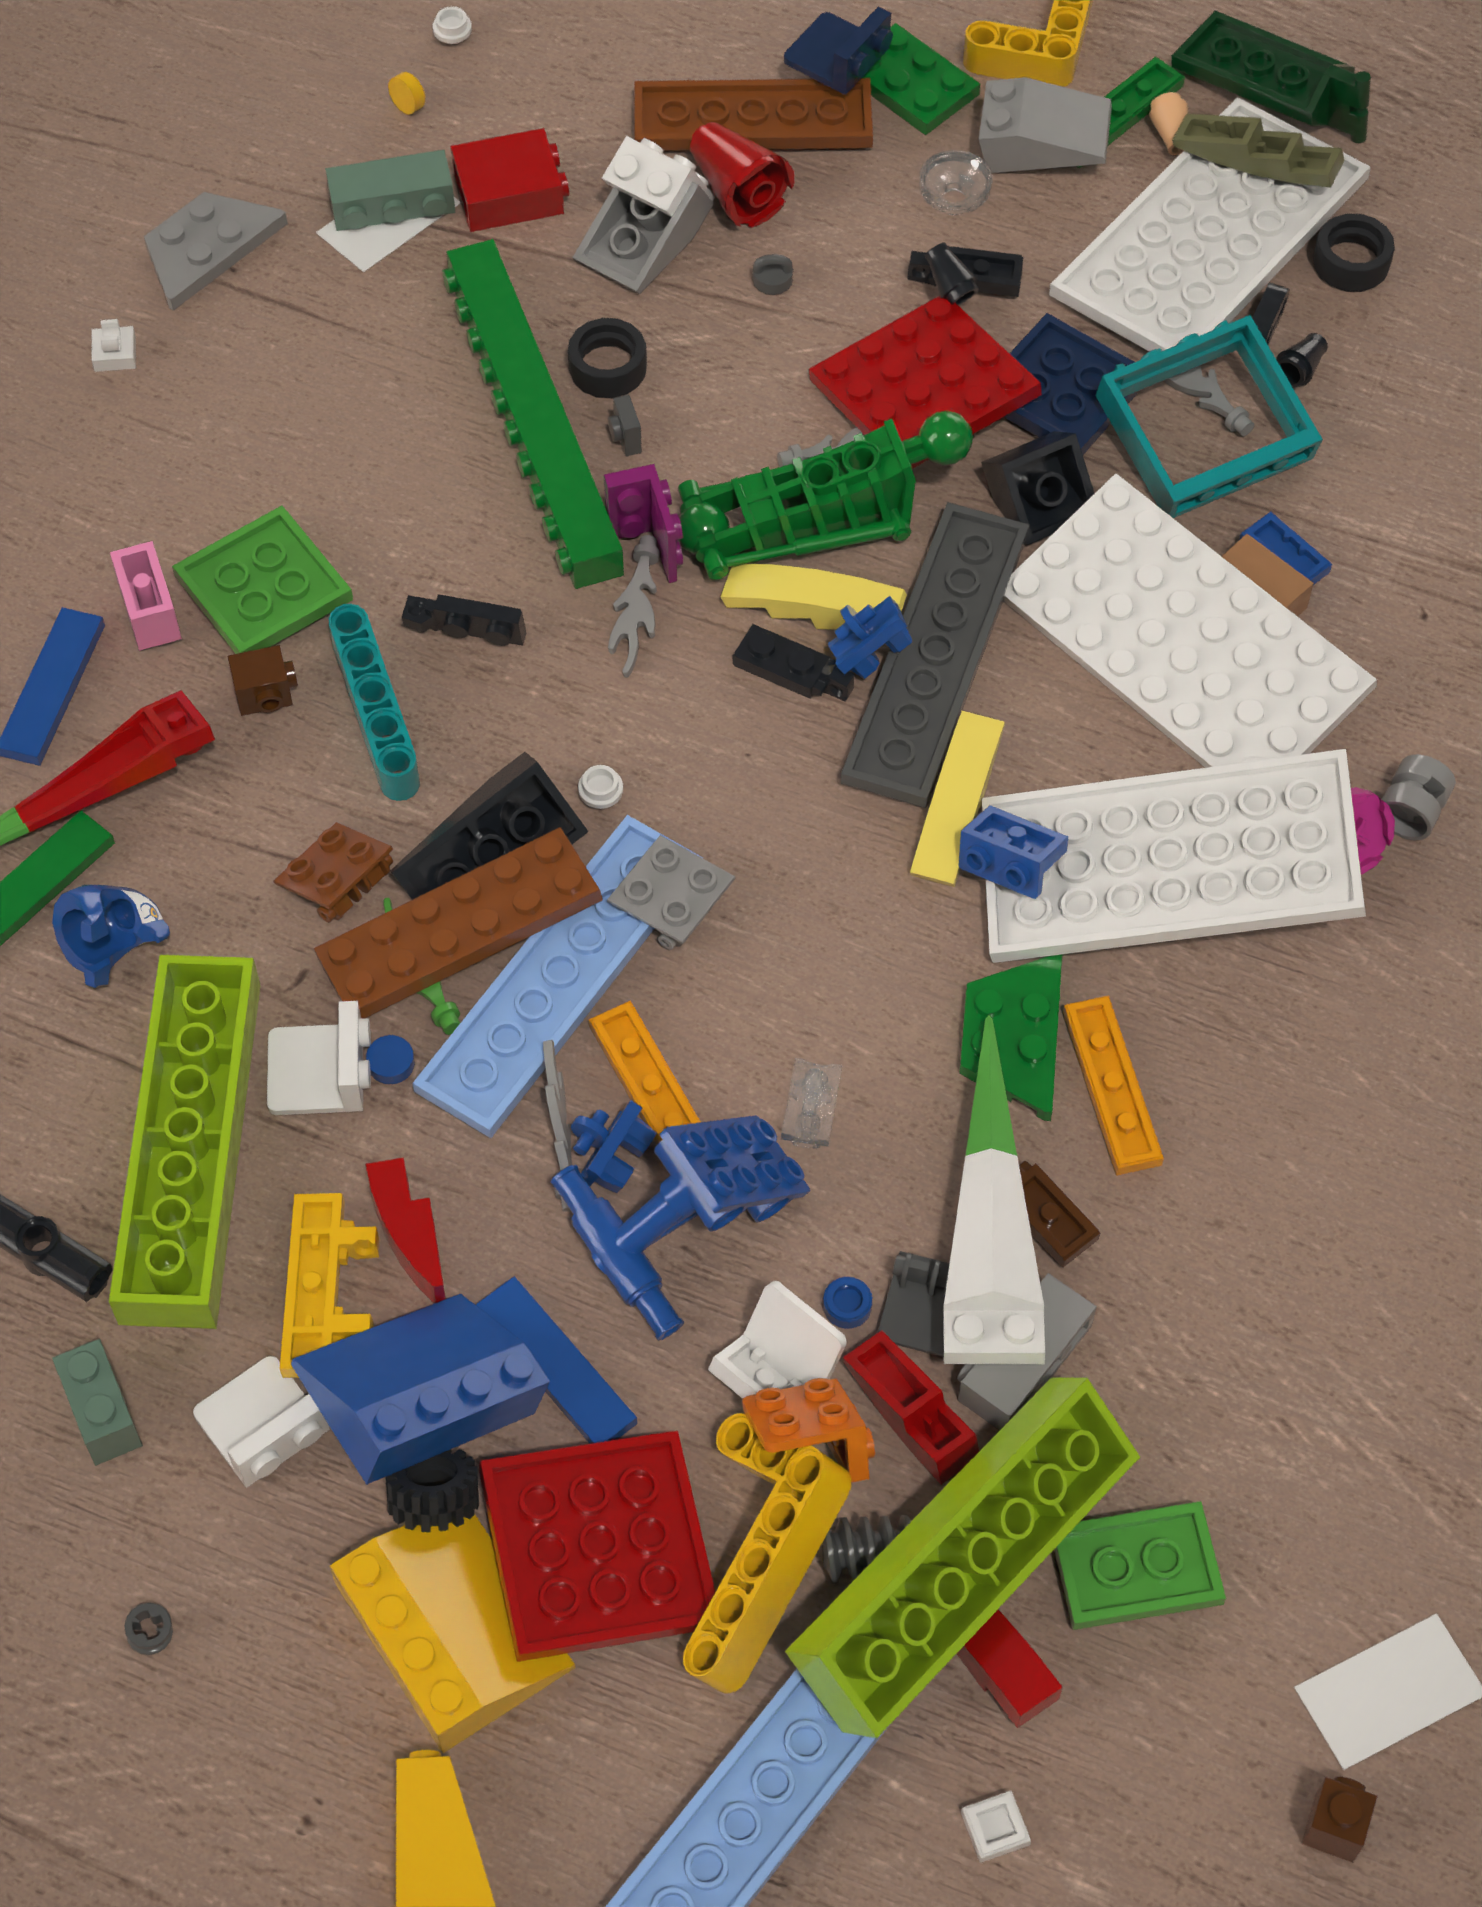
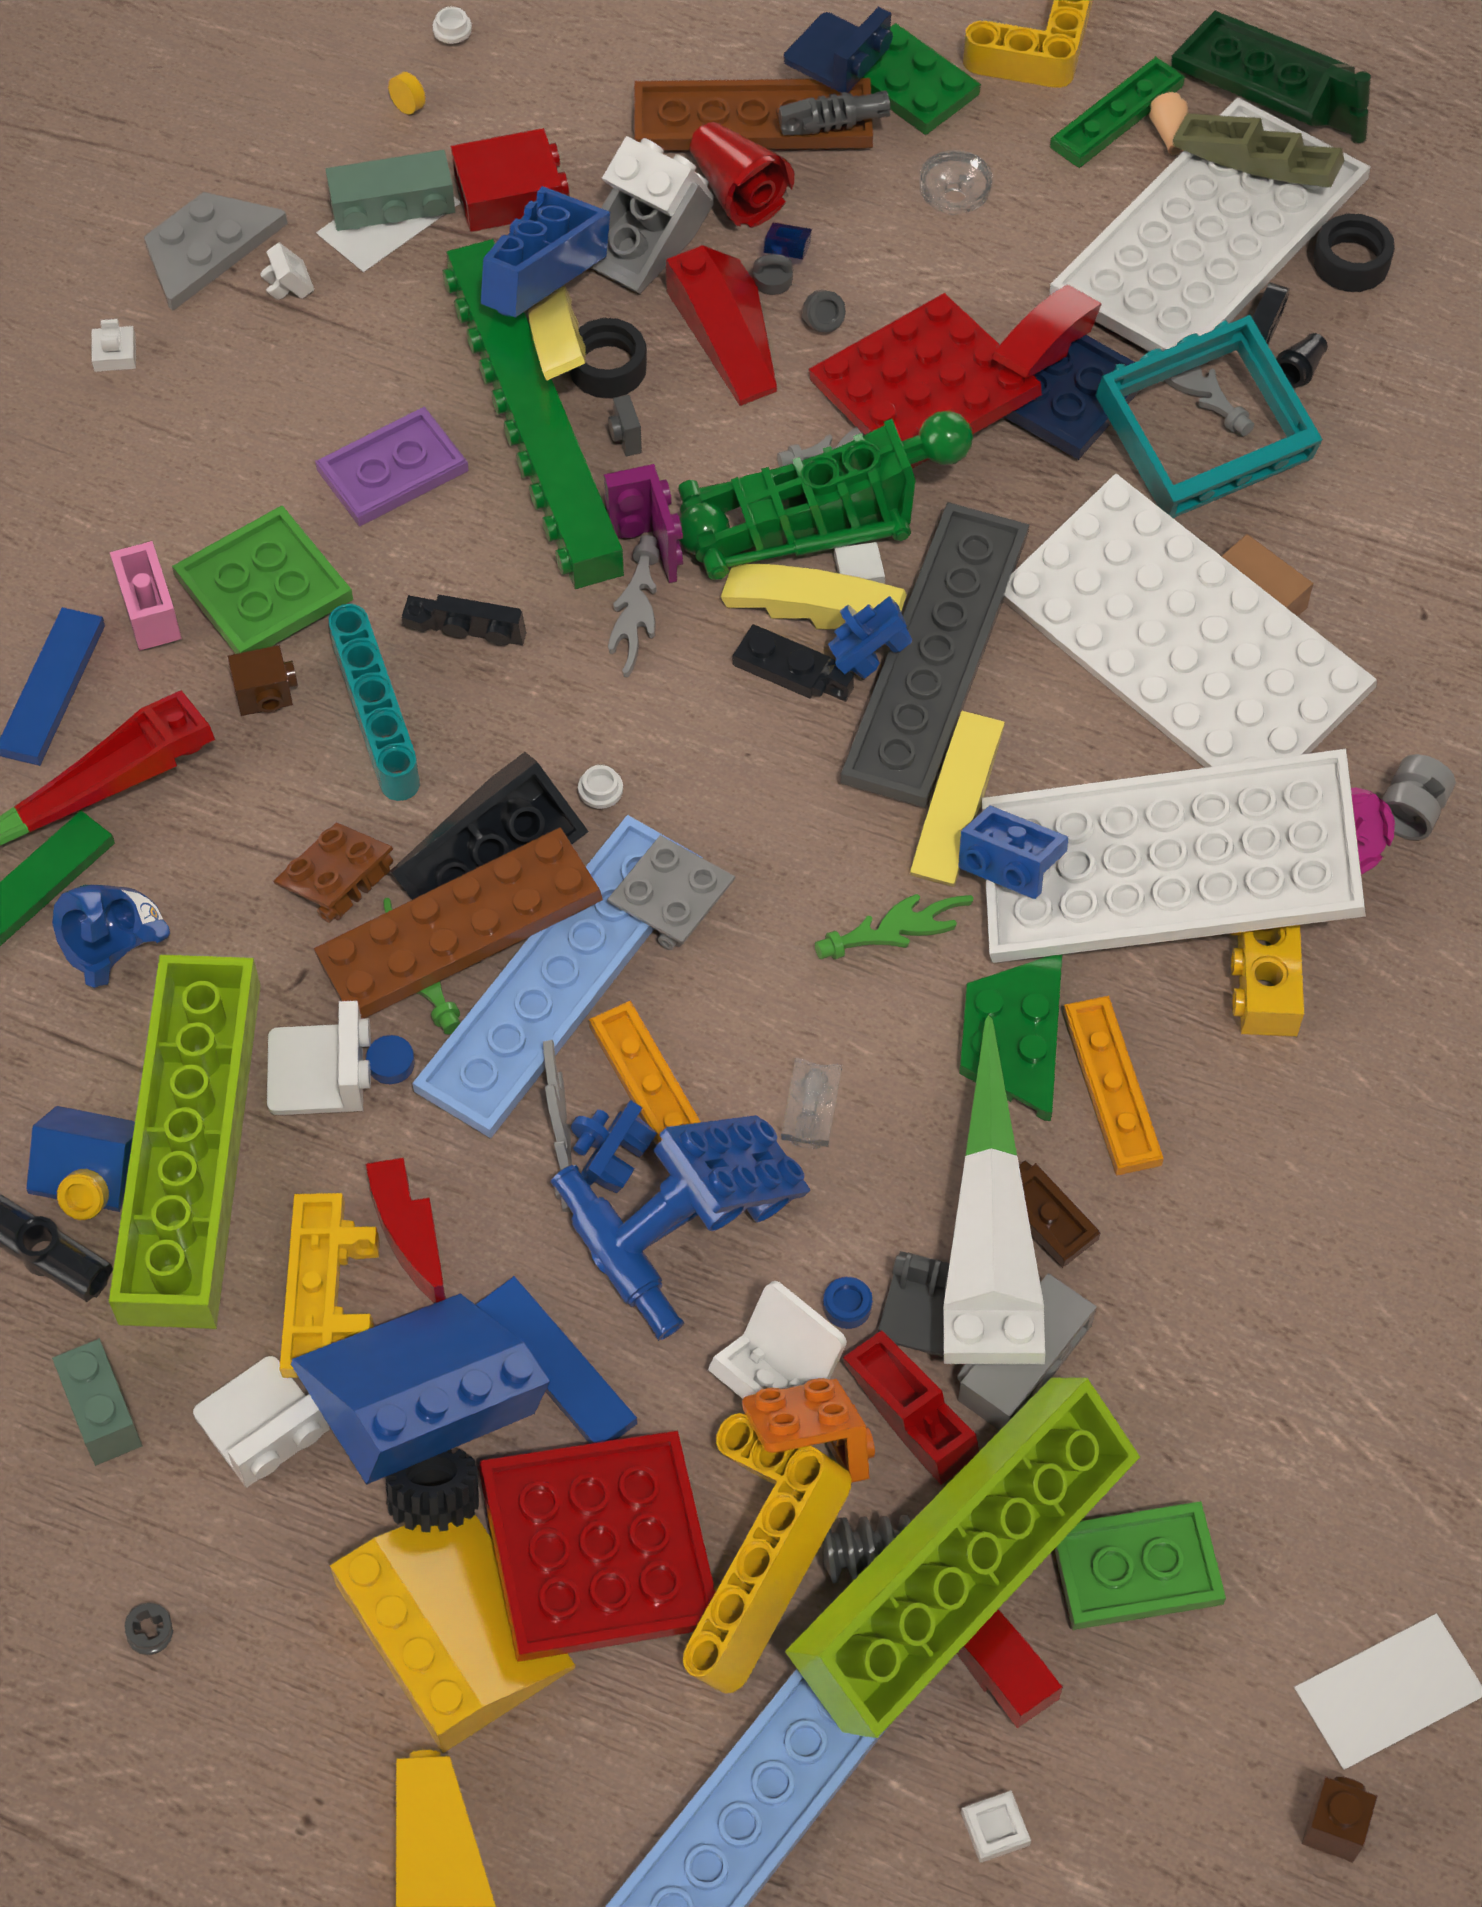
(79, 1140): none -> blue slope
(82, 1194): none -> yellow tile
(286, 273): none -> white tile
(391, 466): none -> medium lavender tile
(543, 251): none -> blue wedge
(556, 334): none -> light yellow slope
(725, 317): none -> red wedge
(787, 240): none -> clear blue tile
(824, 310): none -> dark grey tile
(832, 112): none -> dark grey hinge
(860, 561): none -> white tile
(896, 922): none -> bright green piece
(951, 276): black cone -> none
(994, 271): black hinge -> none
(1040, 482): black slope -> none
(1042, 126): light grey slope -> none
(1048, 331): none -> red slope
(1263, 1008): none -> yellow brick
(1289, 547): blue plate -> none

